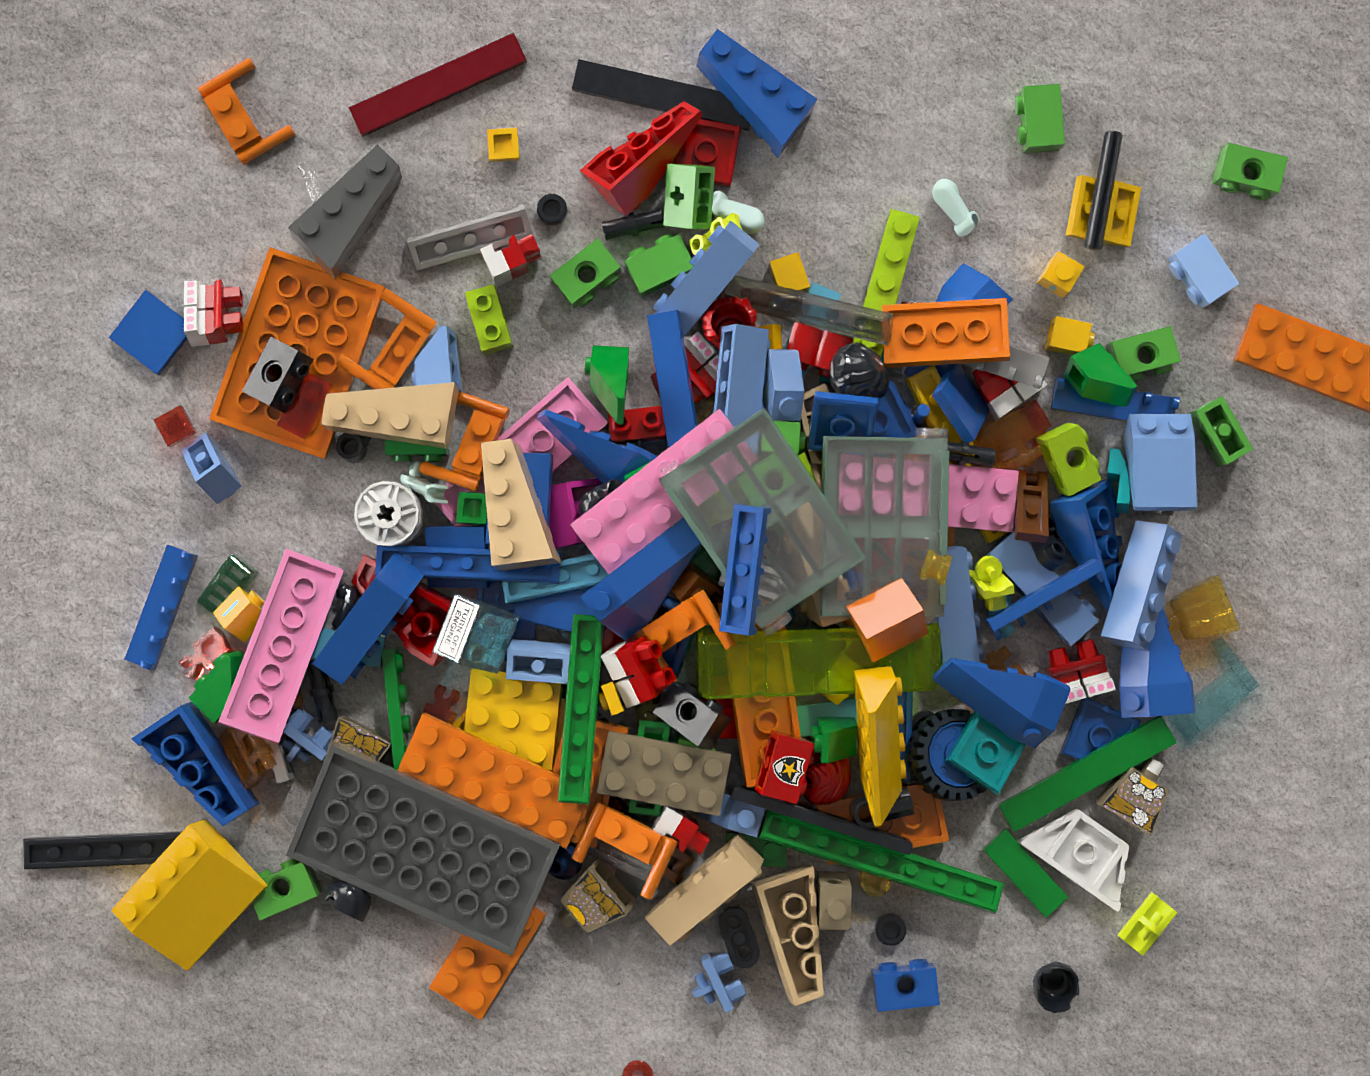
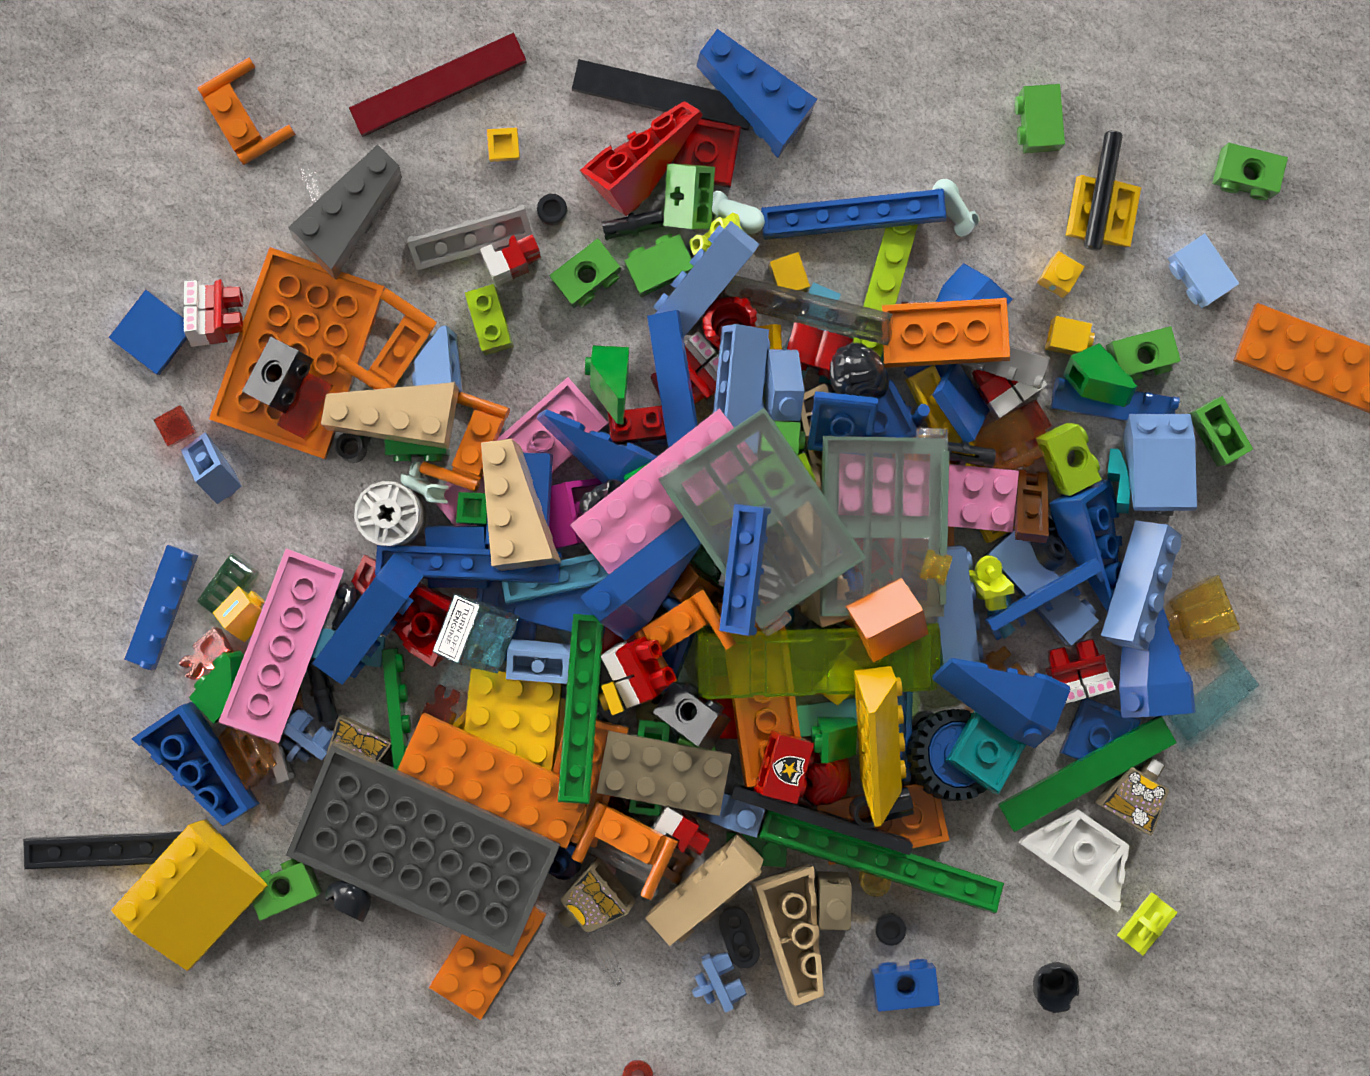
(854, 214): none -> blue tile
(1025, 873): green tile -> none

